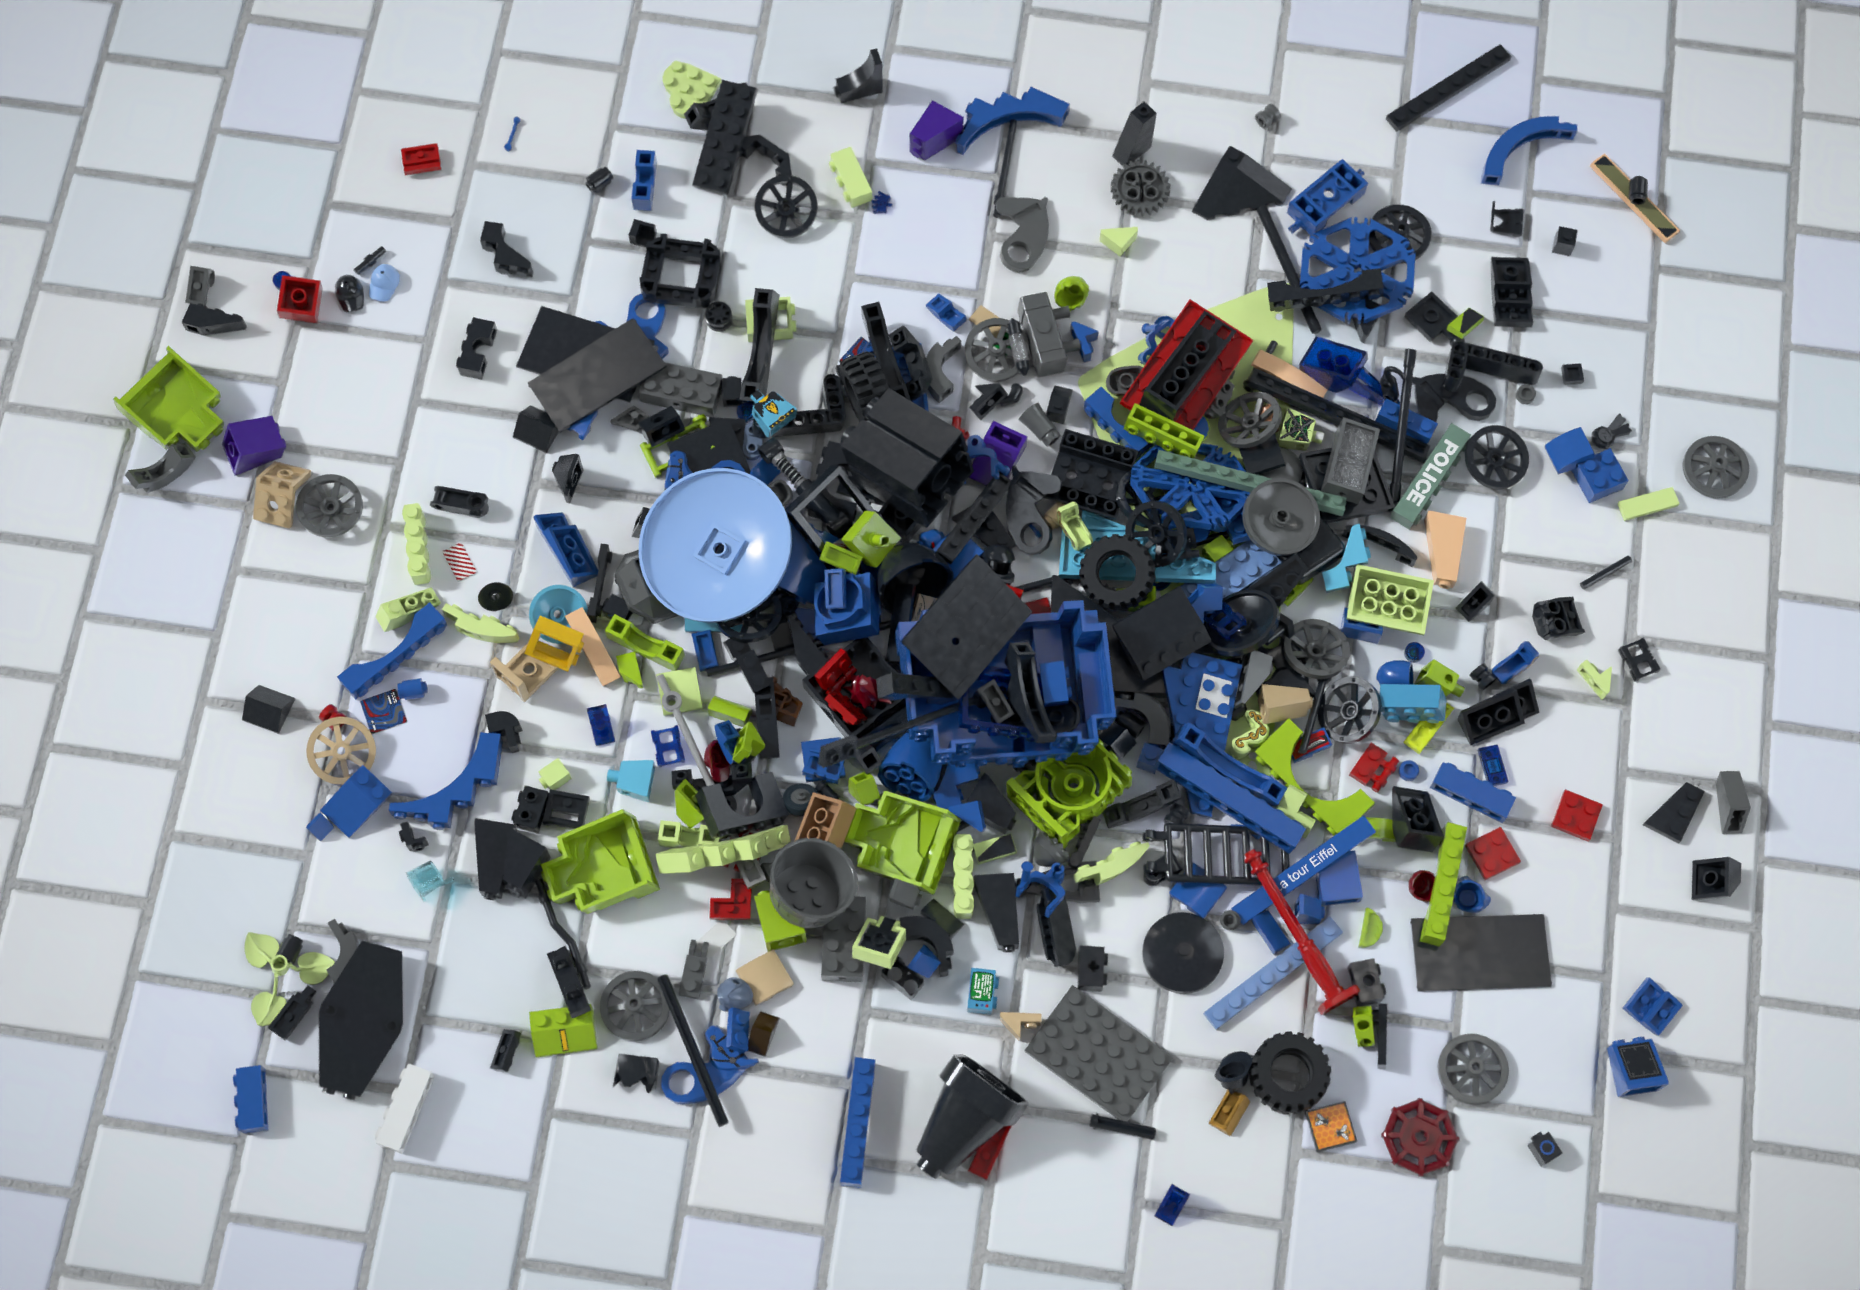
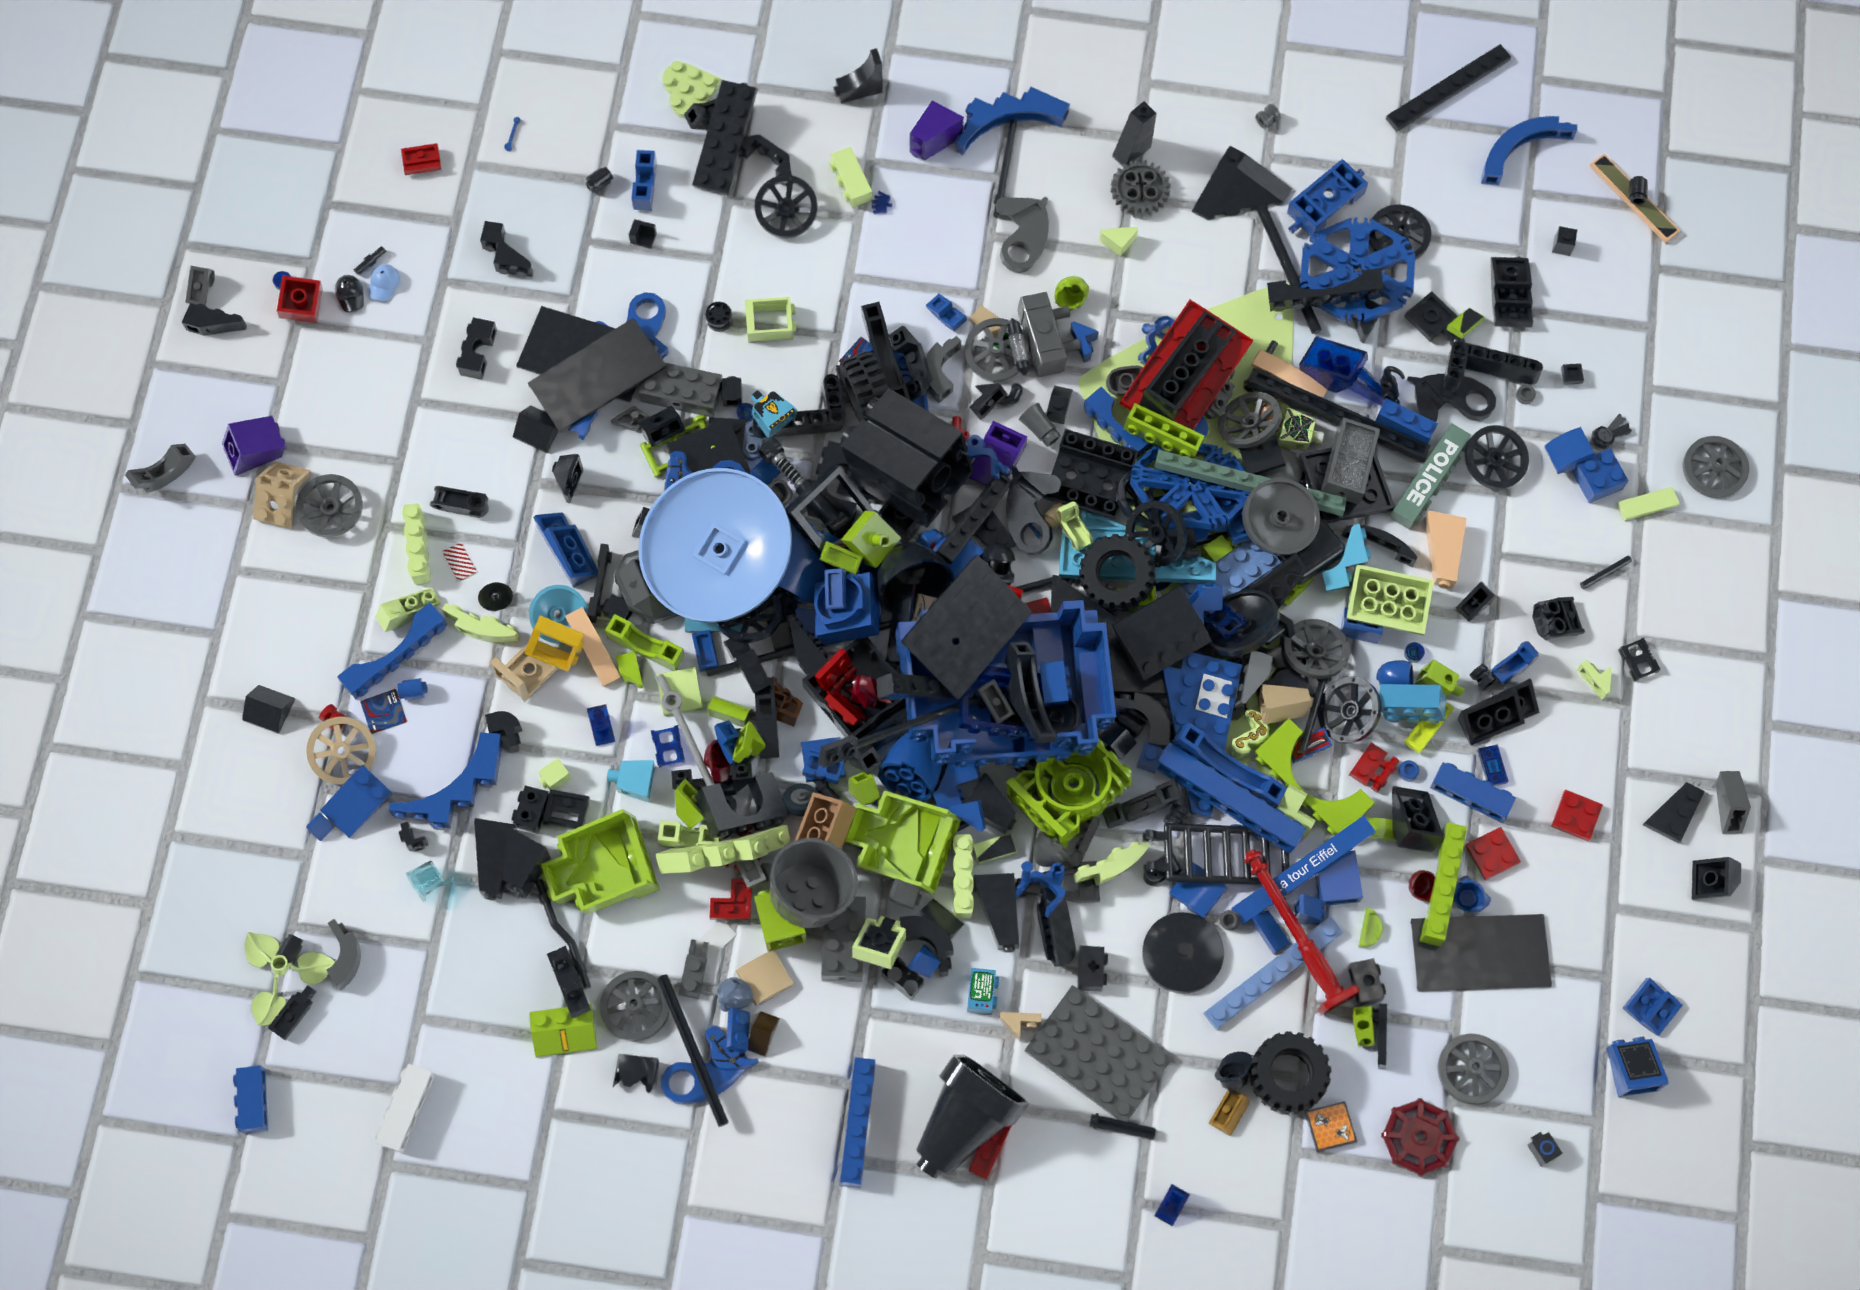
(173, 404): lime panel -> none
(360, 1019): black container -> none
(505, 1050): black plate -> none
(665, 247): black plate -> none
(765, 316): black arch -> none
(1409, 364): black piece -> none
(1511, 223): black piece -> none

